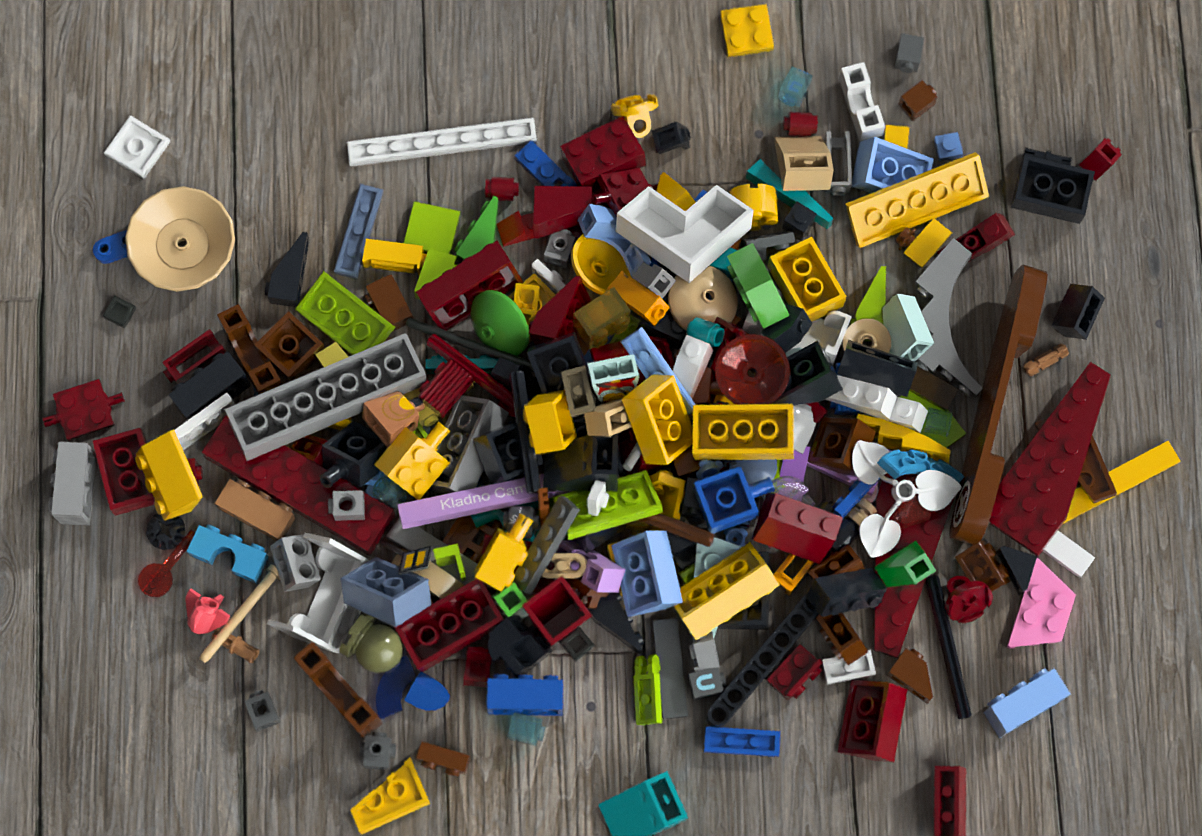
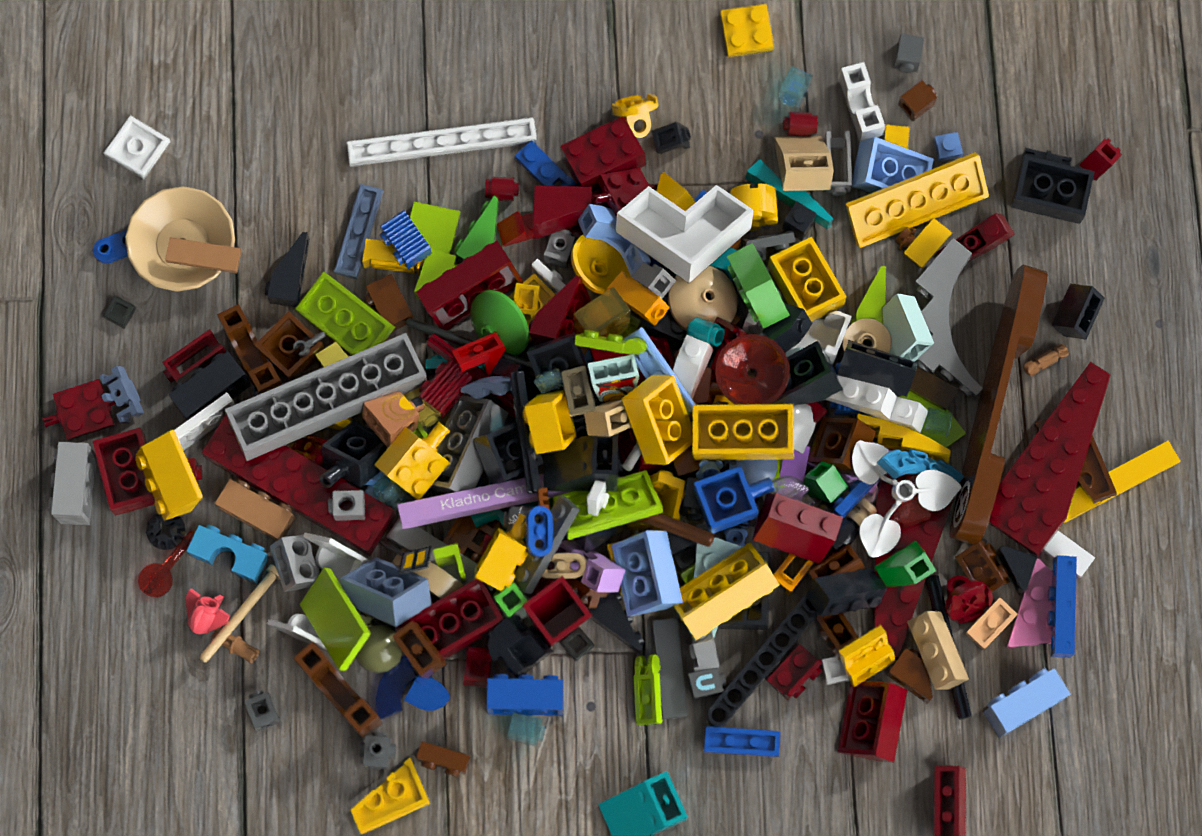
(120, 381): none -> sand blue piece
(203, 255): none -> medium nougat tile
(309, 343): none -> dark grey hand
(335, 619): none -> lime tile
(405, 239): none -> blue brick
(419, 649): none -> reddish brown brick
(480, 388): none -> sand blue slope
(483, 351): none -> red slope
(541, 531): none -> blue plate
(549, 381): none -> clear light blue slope
(613, 343): none -> lime hinge
(825, 483): none -> green slope
(867, 656): none -> yellow slope
(938, 650): none -> tan brick
(991, 623): none -> light nougat plate
(1063, 612): none -> blue piece

